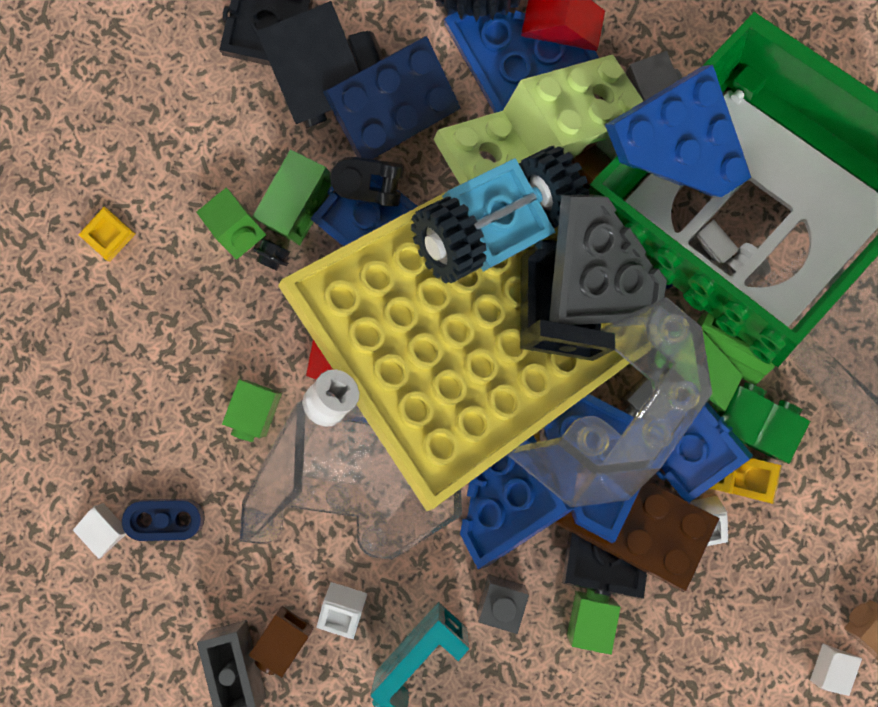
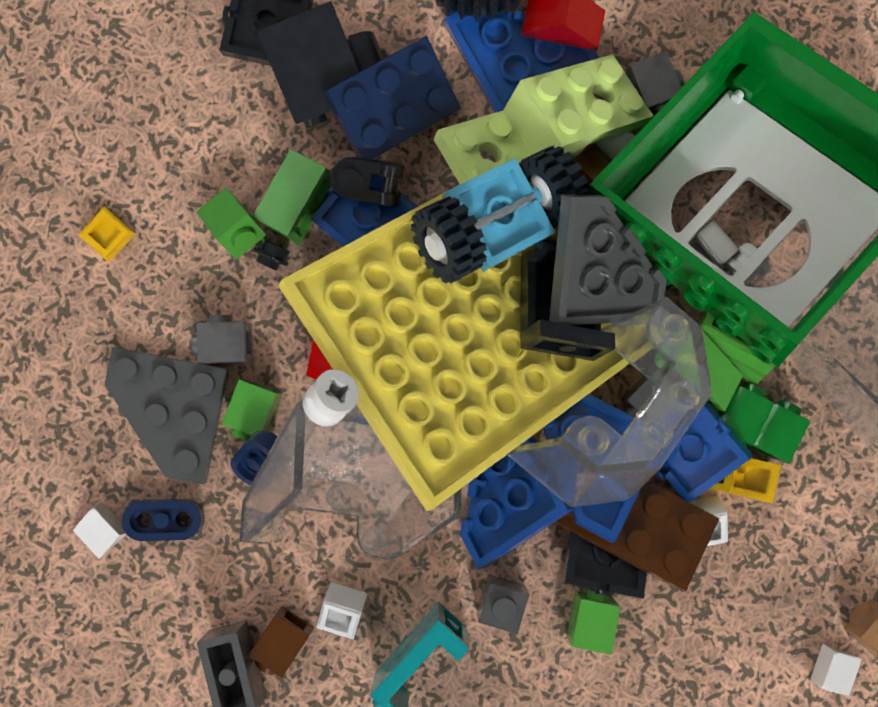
(170, 408): none -> dark grey plate
(222, 341): none -> flat silver brick
(252, 455): none -> dark blue plate
(684, 136): blue plate -> none

